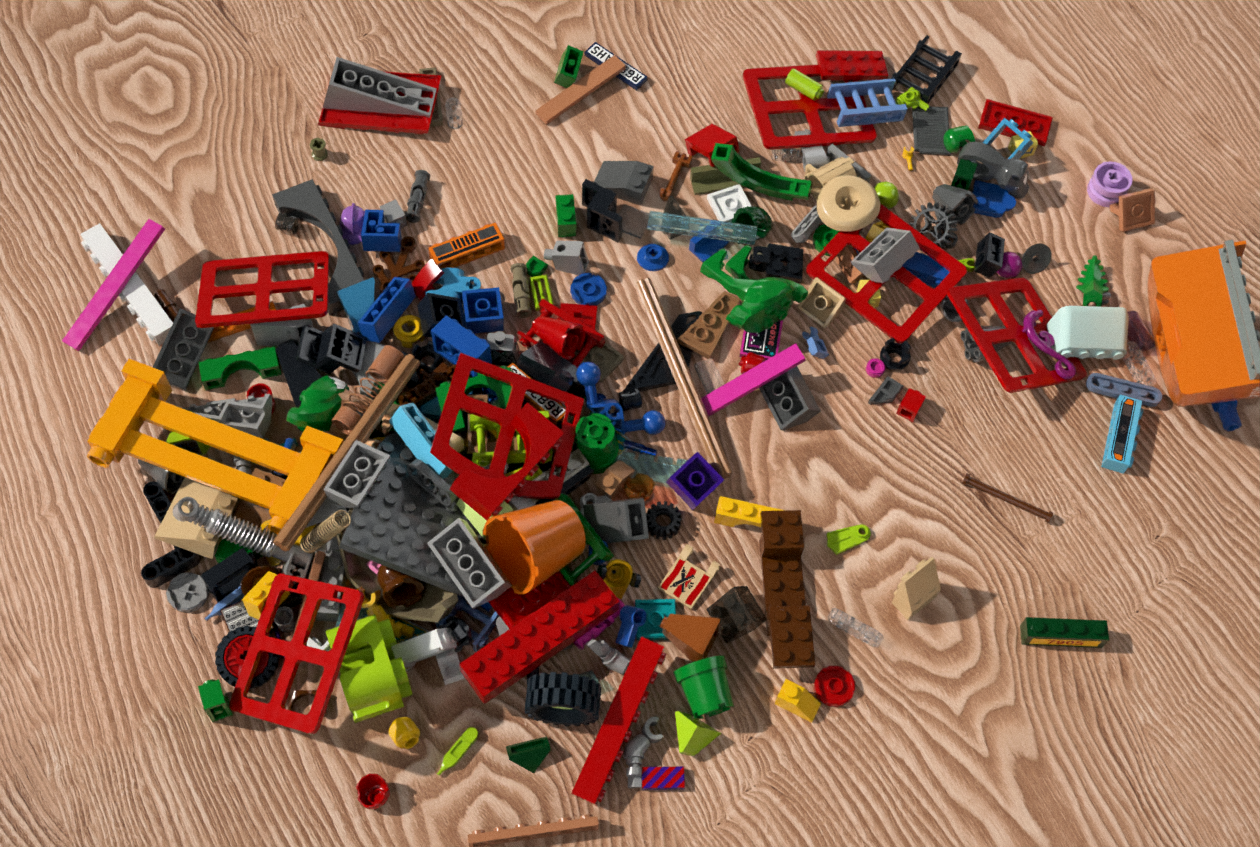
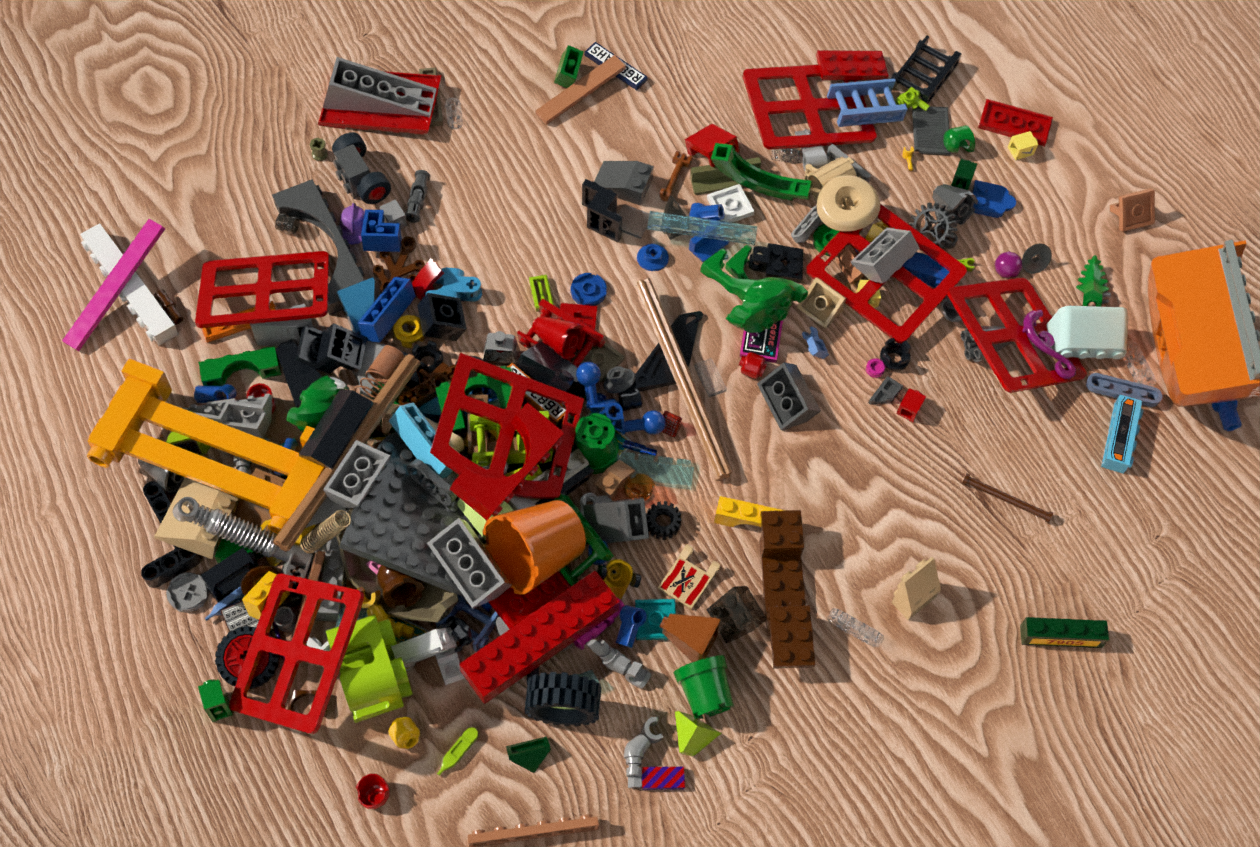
(182, 349): dark grey tile -> none
(213, 393): none -> blue piece
(336, 428): none -> black slope
(354, 172): none -> brick
(452, 339): blue brick -> none
(468, 247): orange brick -> none
(483, 310): blue brick -> none
(521, 290): dark tan piece -> none
(535, 267): green tile -> none
(565, 215): green brick -> none
(568, 256): light grey torso -> none
(618, 721): red brick -> none
(619, 379): none -> dark grey piece
(673, 424): none -> clear red slope
(695, 480): dark purple brick -> none
(708, 328): medium nougat wing -> none
(711, 212): none -> blue piece
(753, 379): dark pink tile -> none
(755, 217): dark green hair -> none
(797, 701): yellow slope -> none
(804, 84): lime brick -> none
(834, 686): red tile -> none
(847, 538): lime piece -> none
(887, 194): lime hair -> none
(989, 255): black brick -> none
(1009, 173): dark grey animal -> none
(1024, 146): dark azure window -> none
(1109, 183): lavender wheel -> none
(1138, 332): brick -> none

